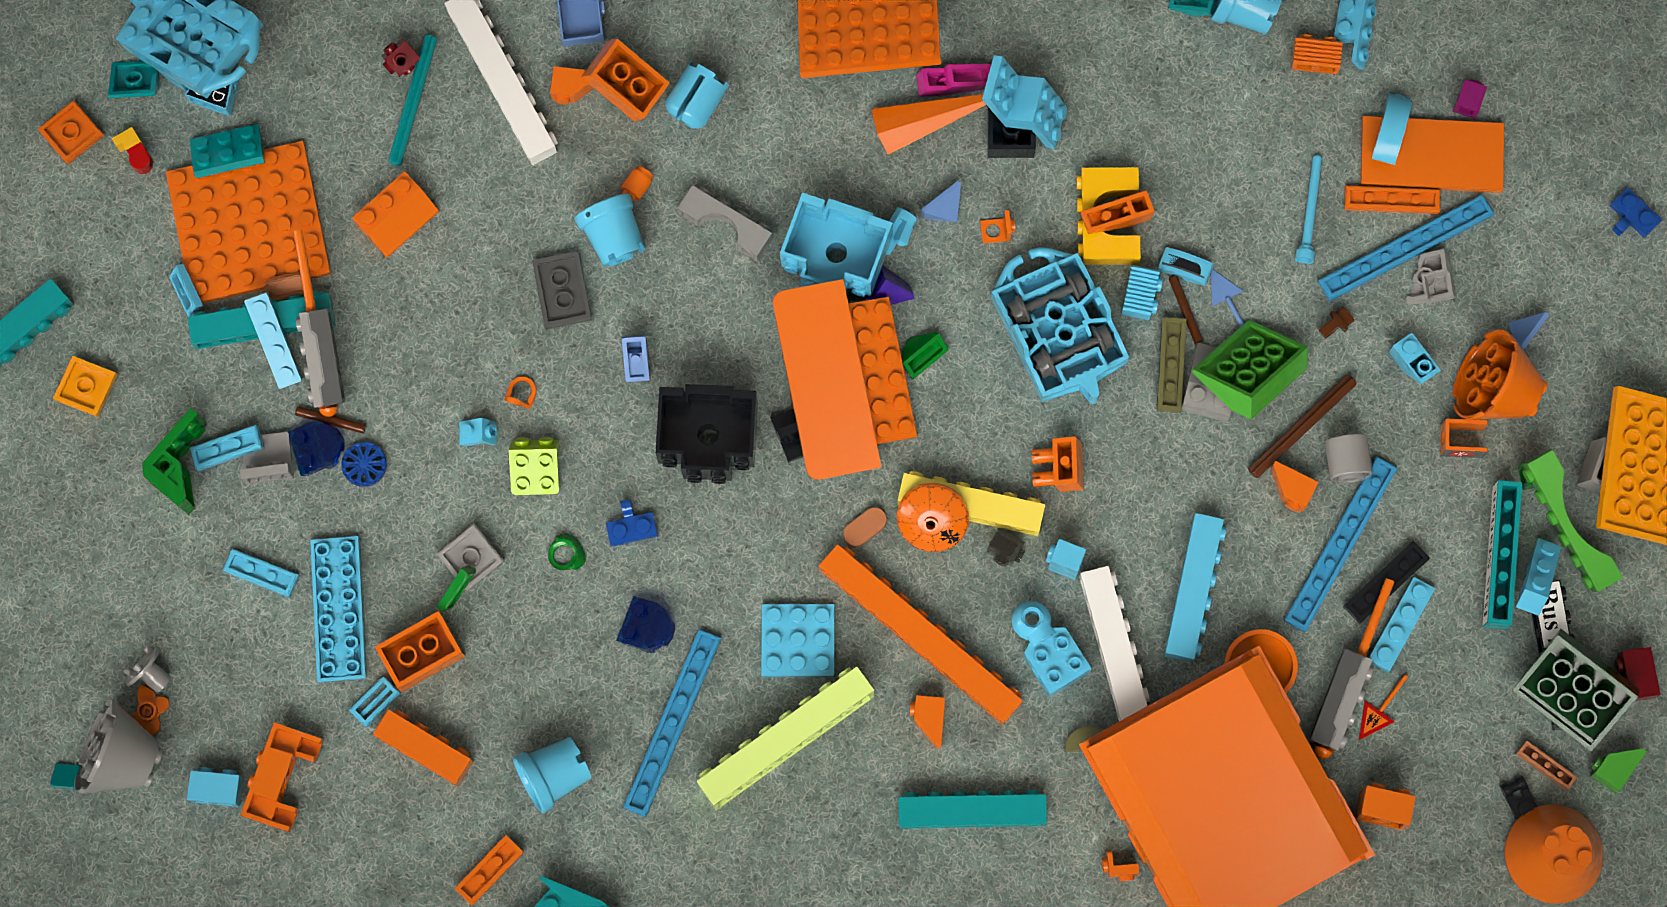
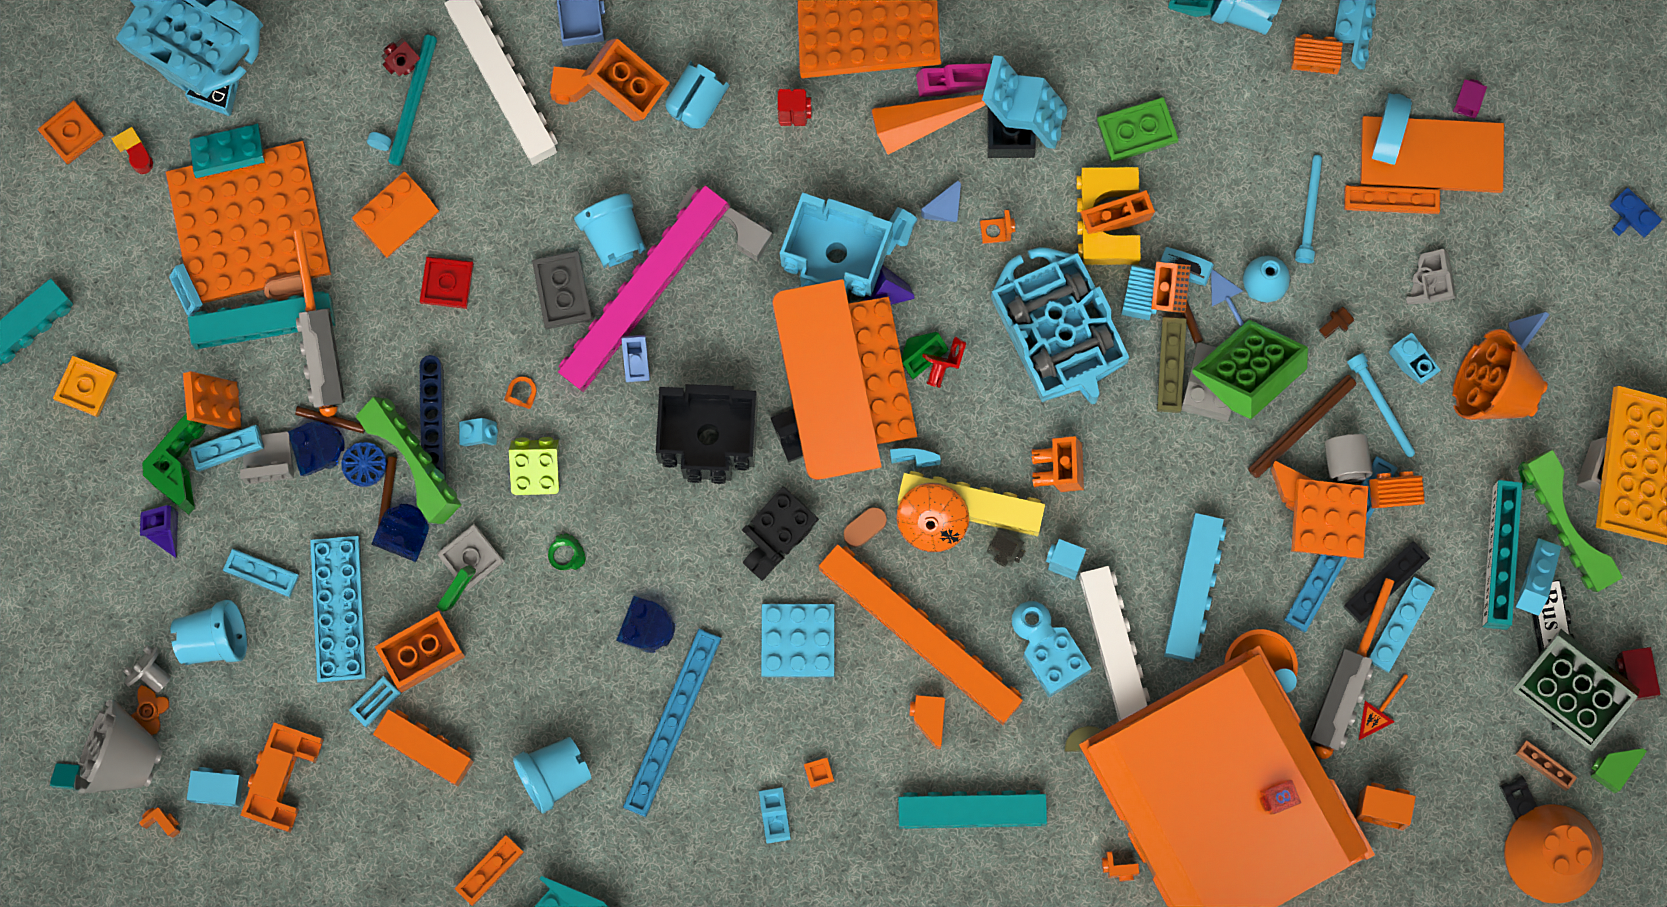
(133, 80): teal slope -> none
(161, 527): none -> dark purple slope
(167, 822): none -> orange bracket
(210, 635): none -> medium azure piece
(212, 400): none -> orange plate
(273, 340): medium azure plate -> none
(379, 141): none -> medium azure tile
(388, 486): none -> reddish brown bar
(402, 531): none -> clear blue slope
(429, 403): none -> dark blue beam
(434, 495): none -> bright green arch
(446, 282): none -> red tile
(632, 527): blue plate -> none
(637, 183): orange brick -> none
(644, 288): none -> dark pink brick
(774, 815): none -> medium azure slope
(777, 530): none -> black plate
(785, 738): yellowish green brick -> none
(793, 107): none -> red brick
(819, 773): none -> orange plate
(922, 457): none -> medium azure slope
(940, 363): none -> red bracket
(1137, 130): none -> bright green plate
(1170, 287): none -> orange brick
(1264, 286): none -> medium azure piece
(1279, 797): none -> clear red brick
(1287, 679): none -> medium azure tile
(1329, 518): none -> orange plate
(1360, 365): none -> medium azure piece
(1396, 491): none -> orange brick
(1405, 247): dark azure tile -> none
(1461, 424): orange piece -> none

